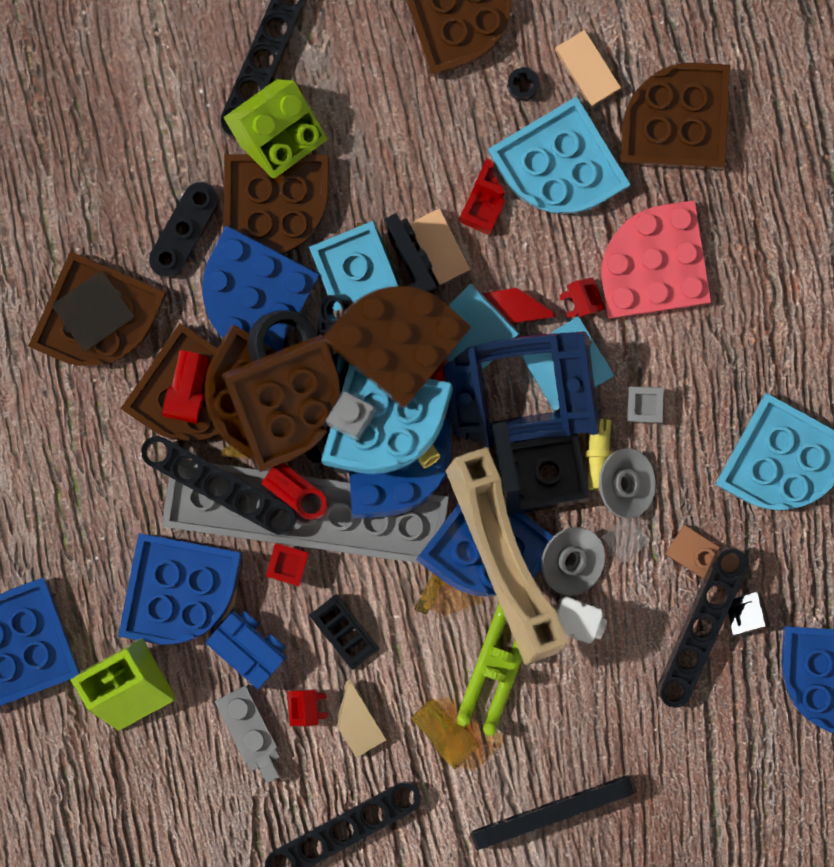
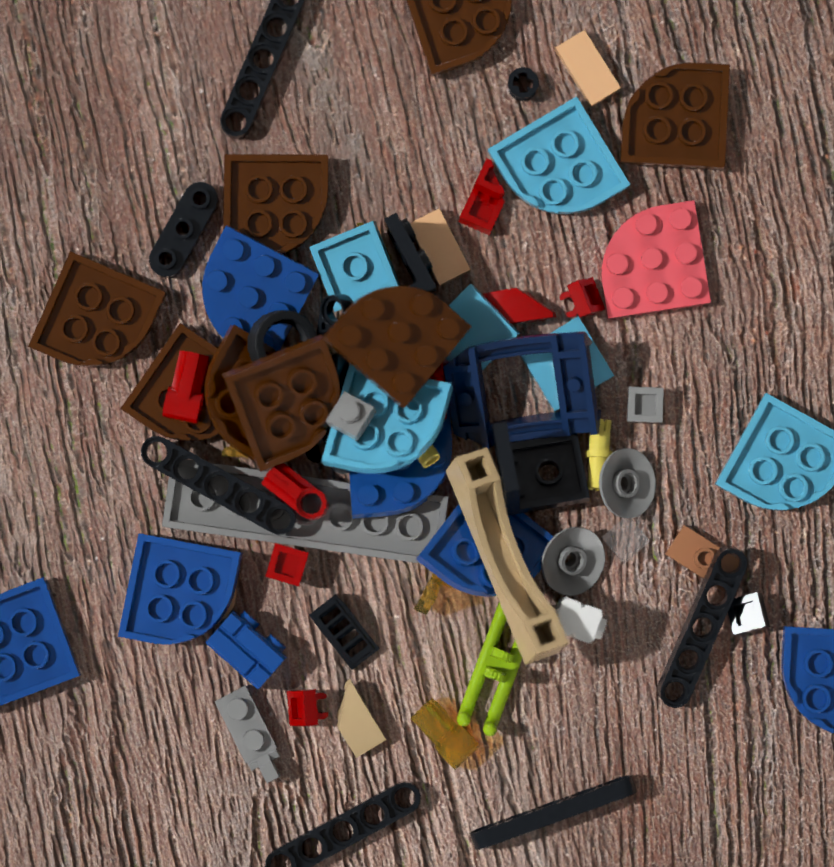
(93, 311): clear smoke piece -> none
(124, 686): lime slope -> none
(276, 127): lime slope -> none

